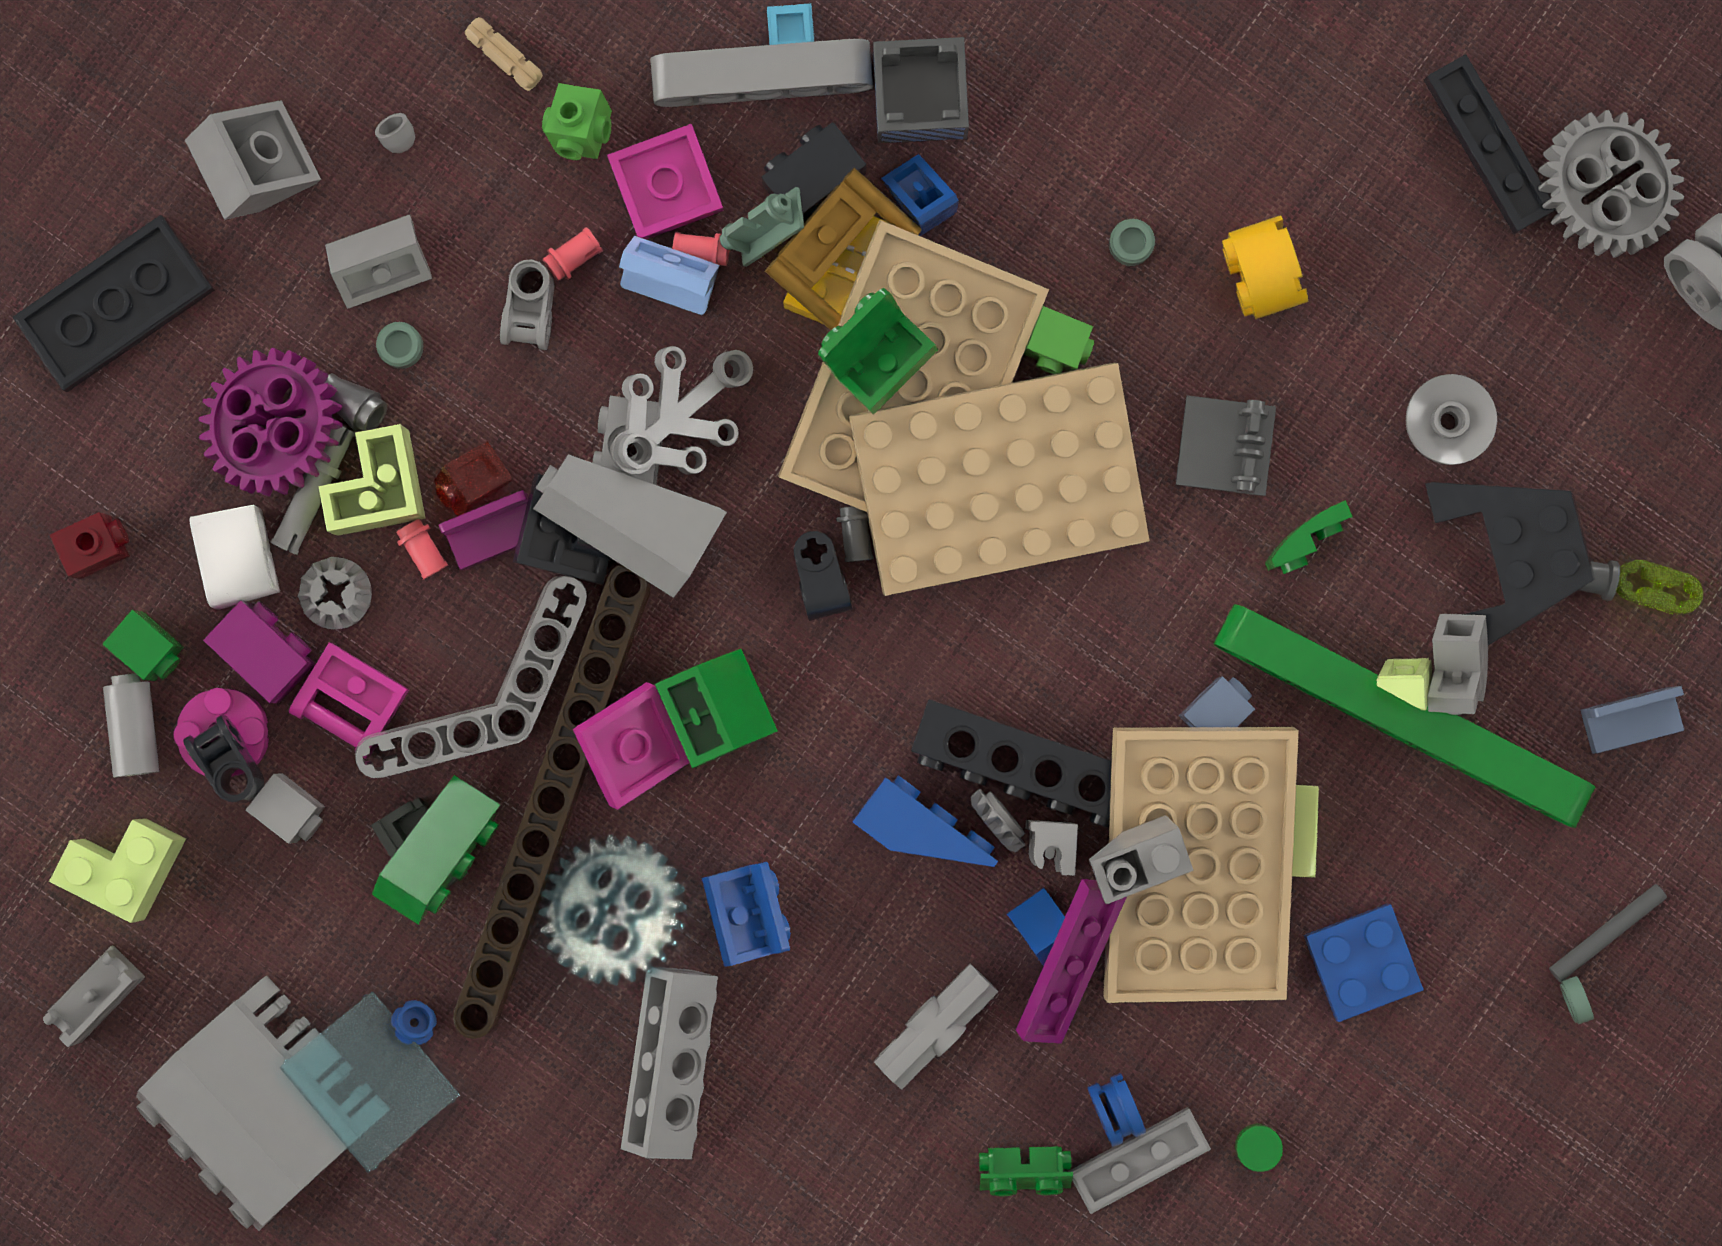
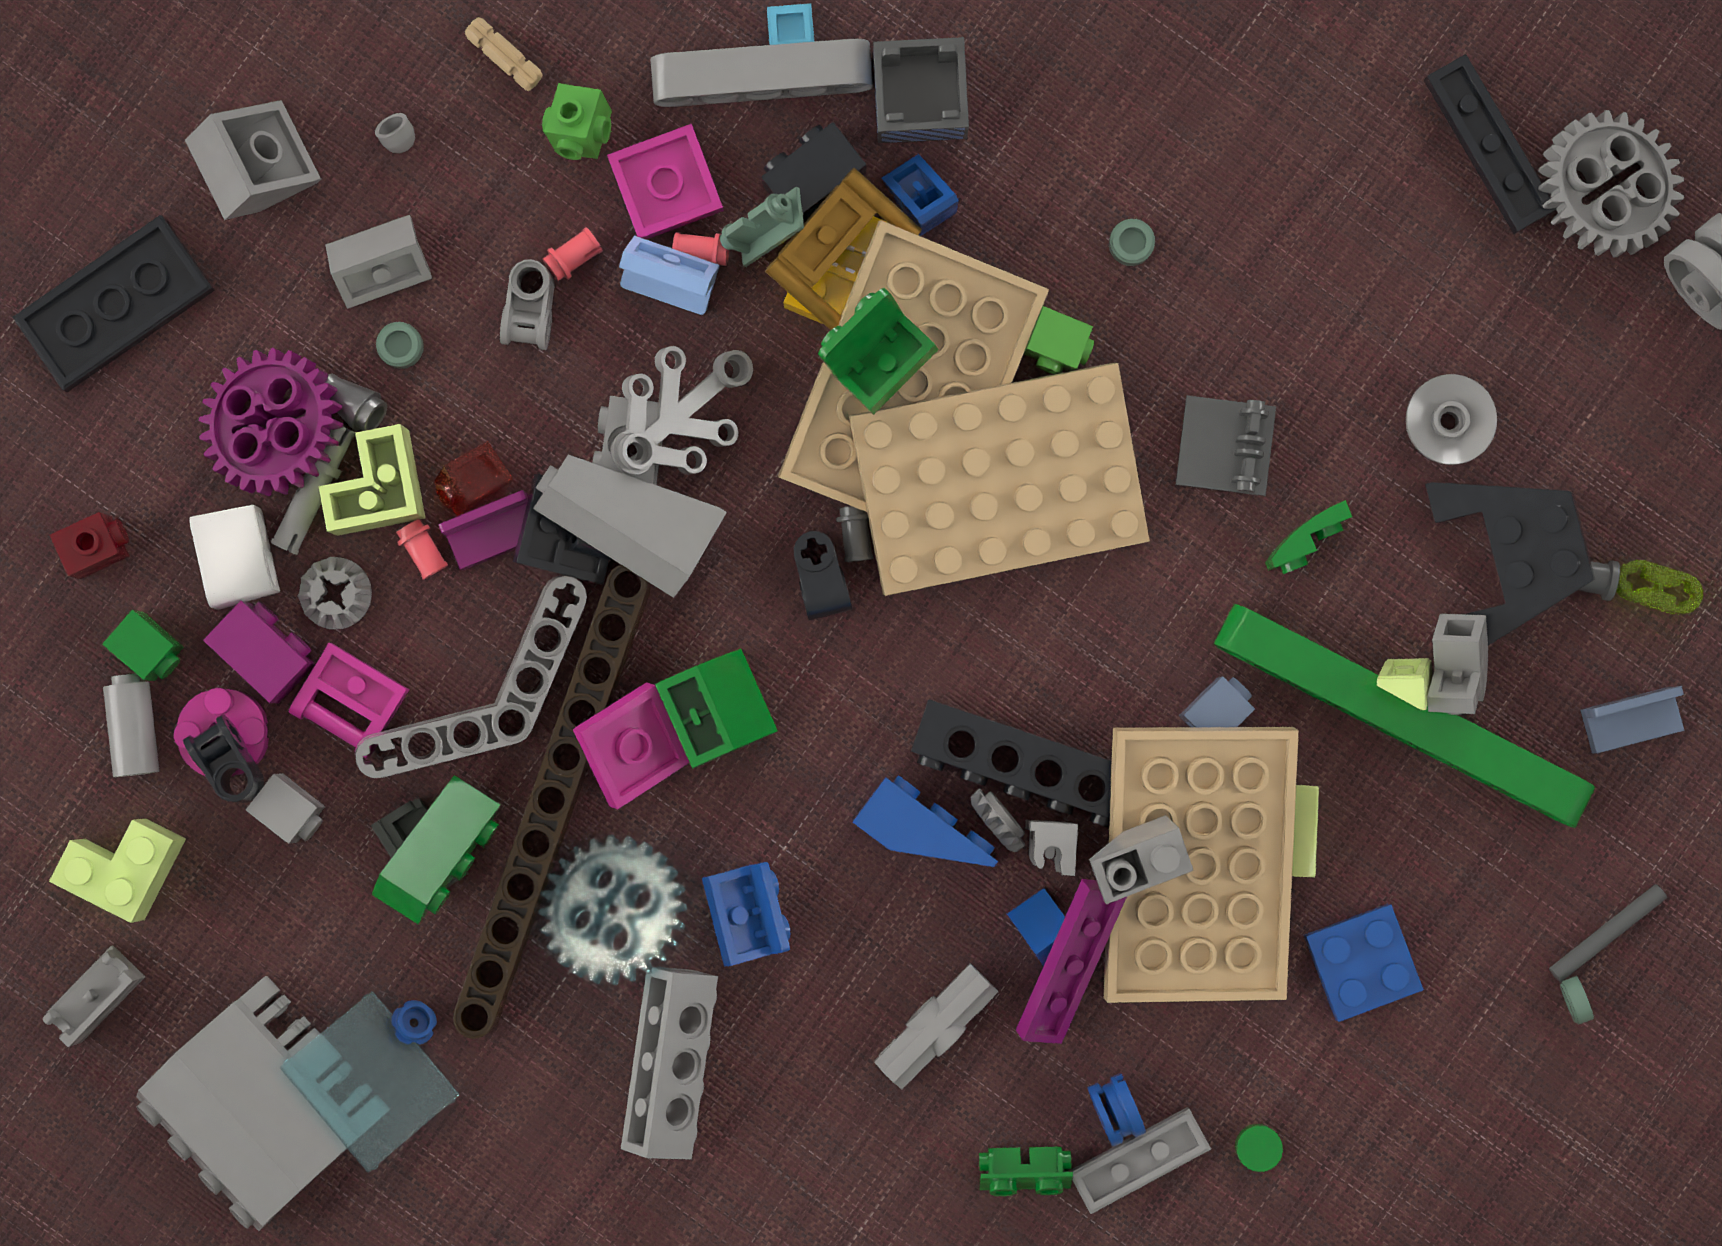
(1266, 267): yellow brick -> none

